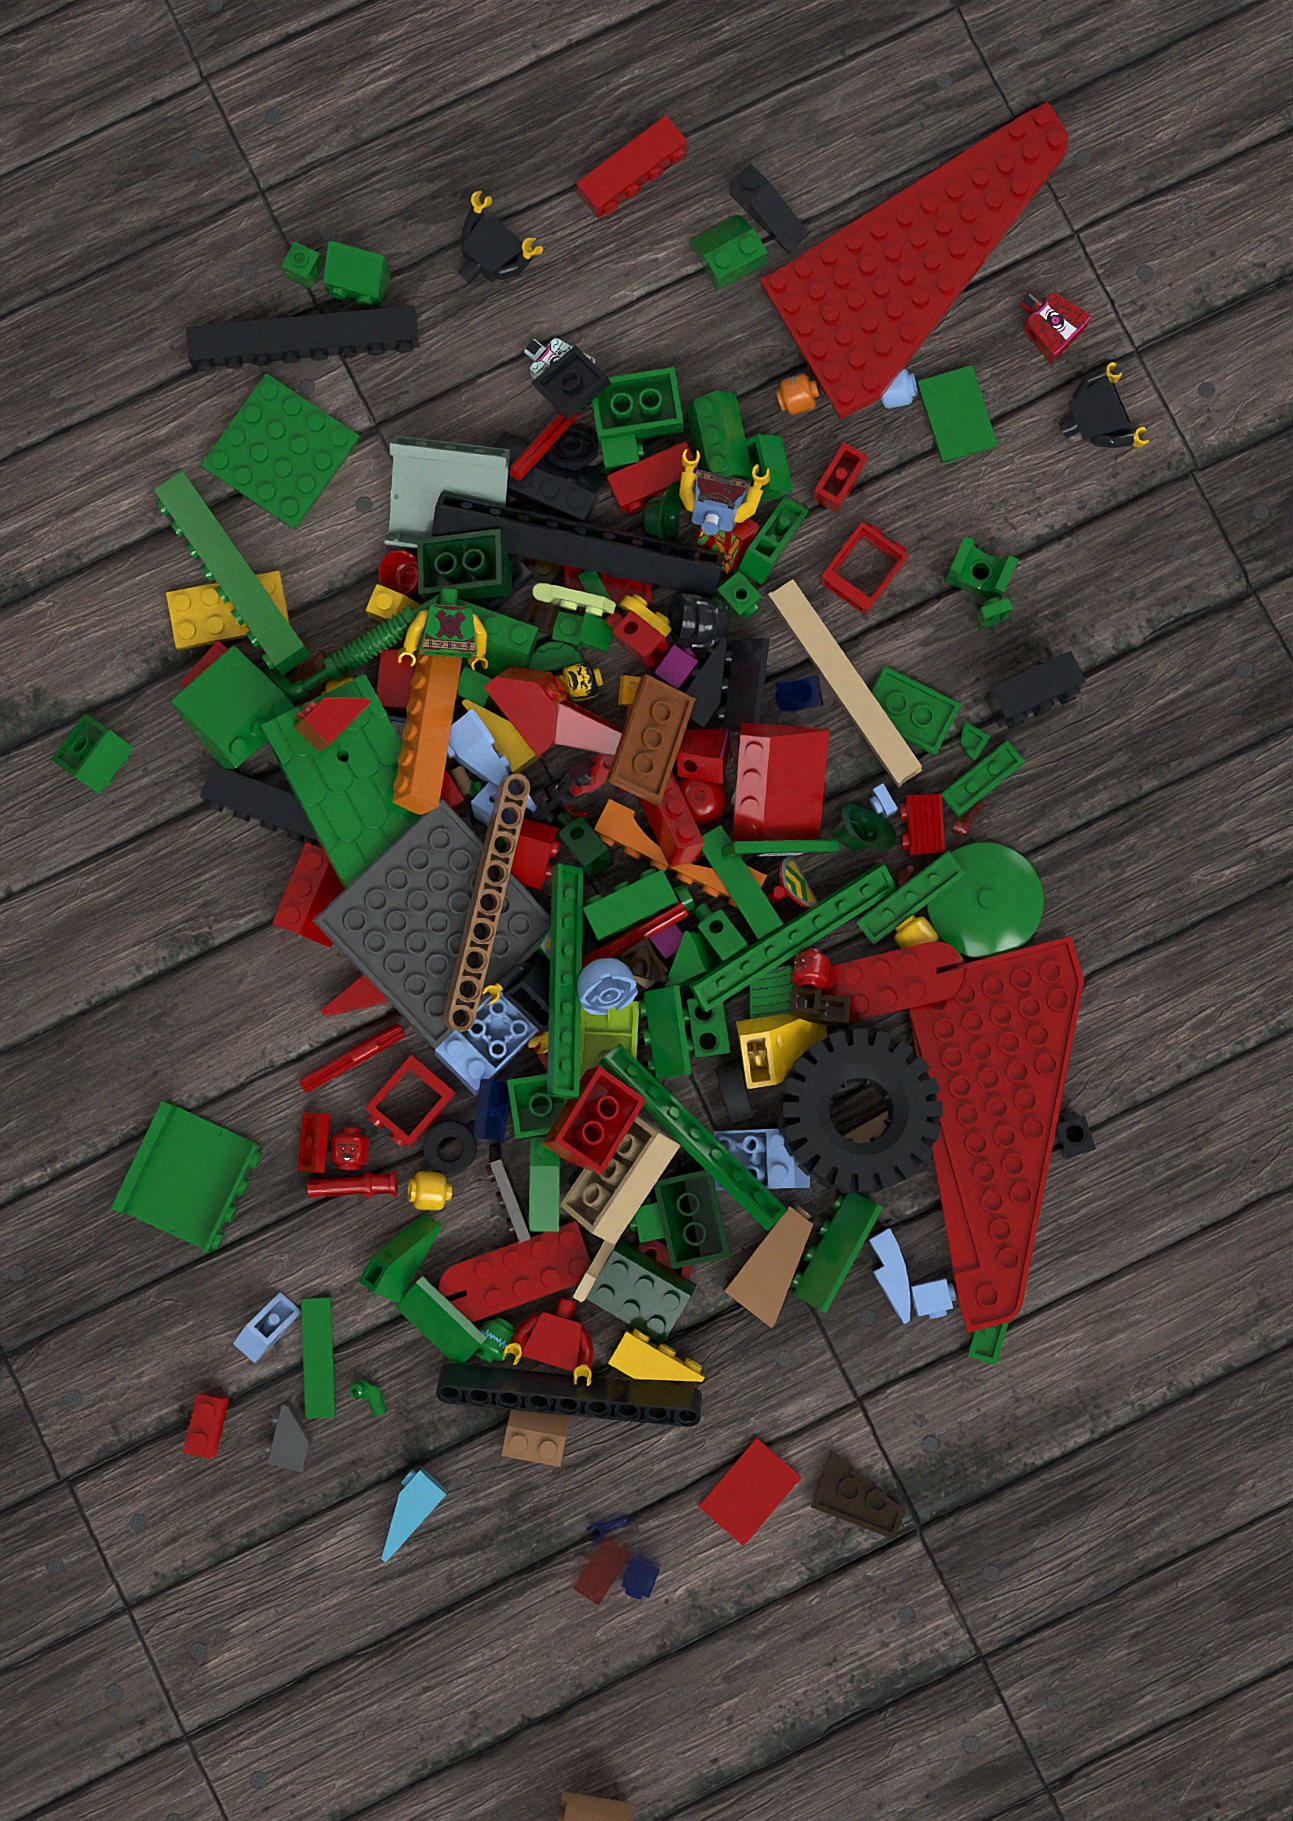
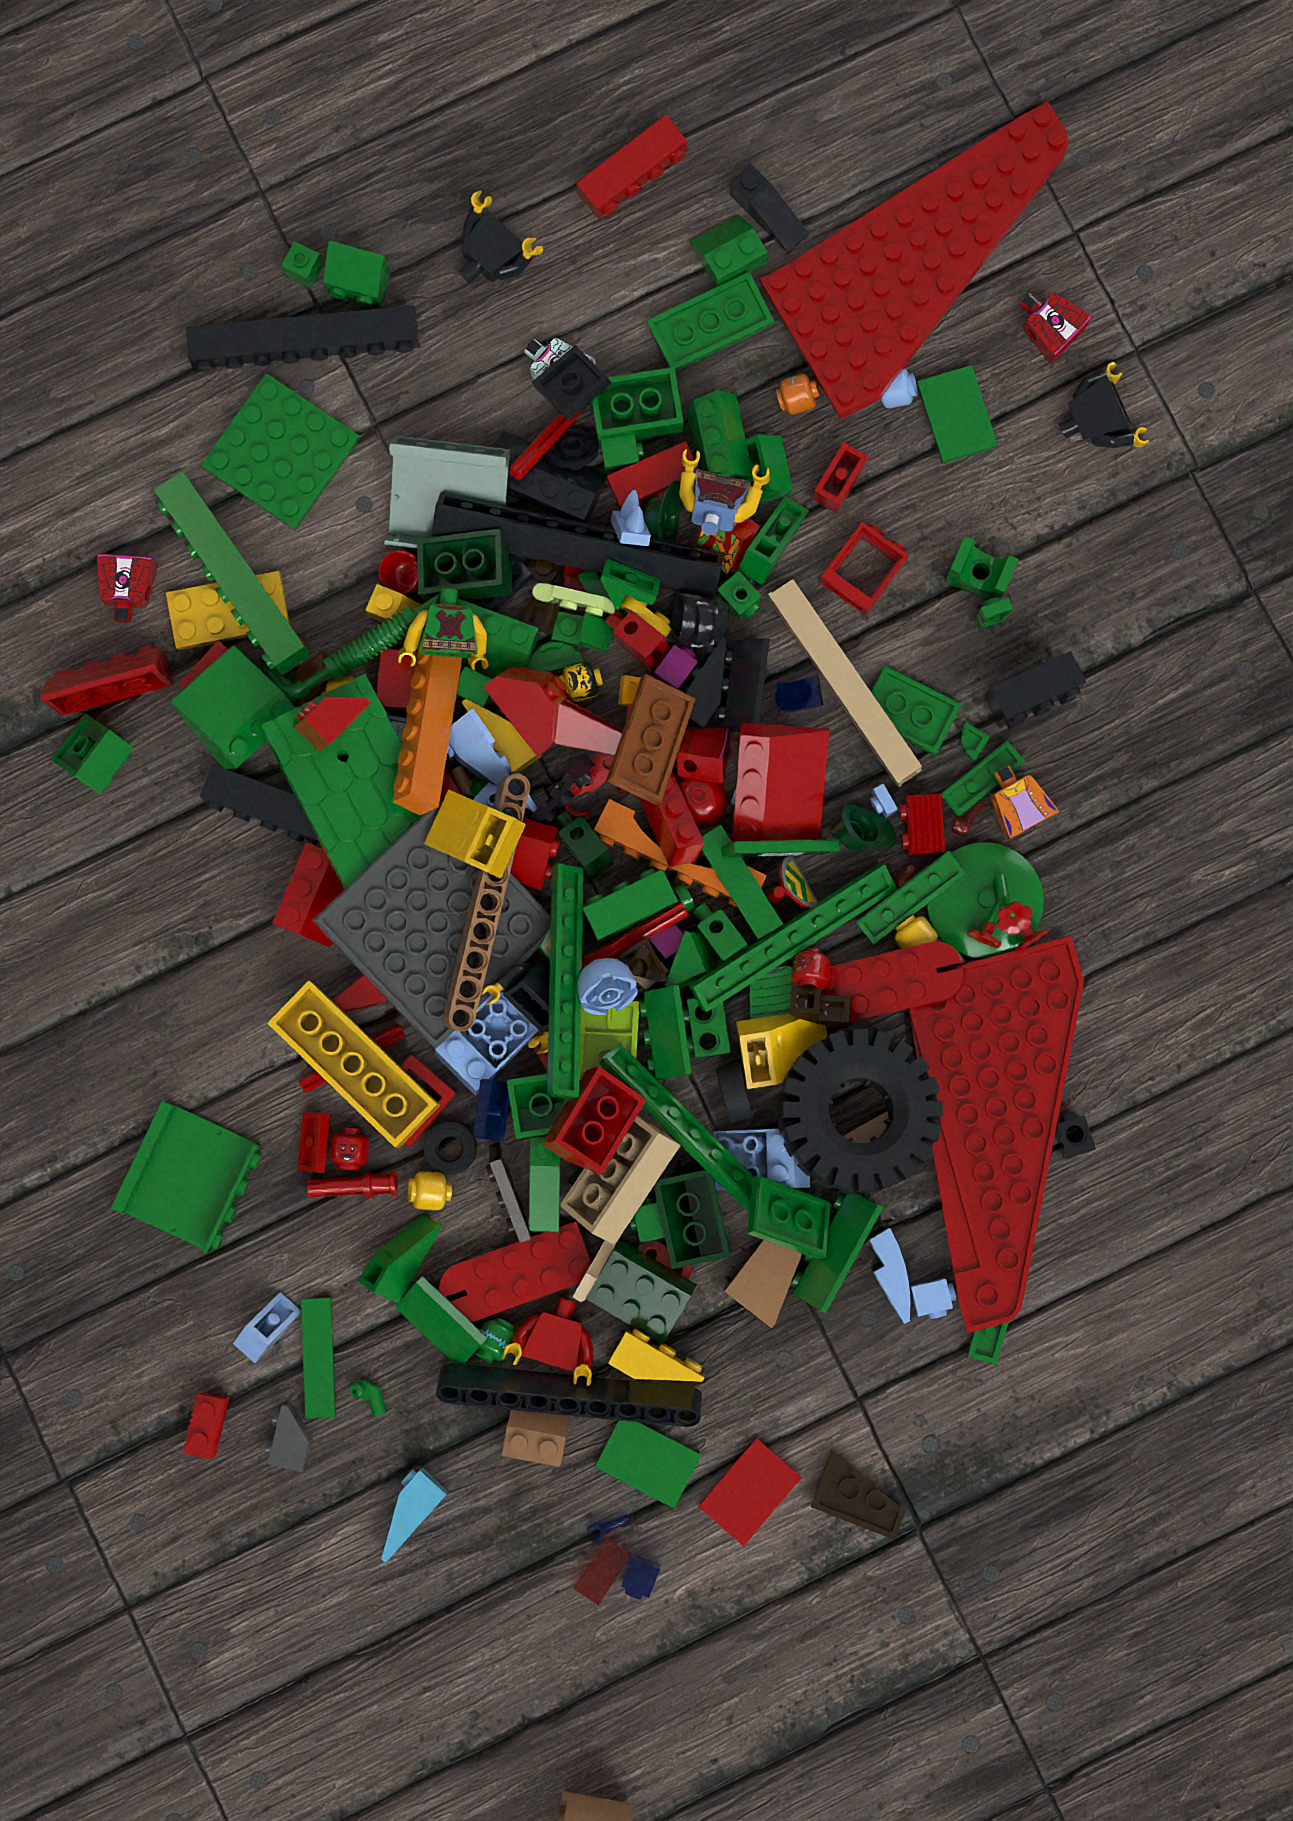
(107, 681): none -> red slope
(125, 583): none -> red torso
(353, 1064): none -> yellow brick
(475, 833): none -> yellow slope
(623, 580): none -> green slope
(630, 522): none -> light blue tile
(648, 1461): none -> green tile
(710, 322): none -> green plate
(789, 1217): none -> green tile
(1012, 918): none -> red plant
(1019, 803): none -> torso

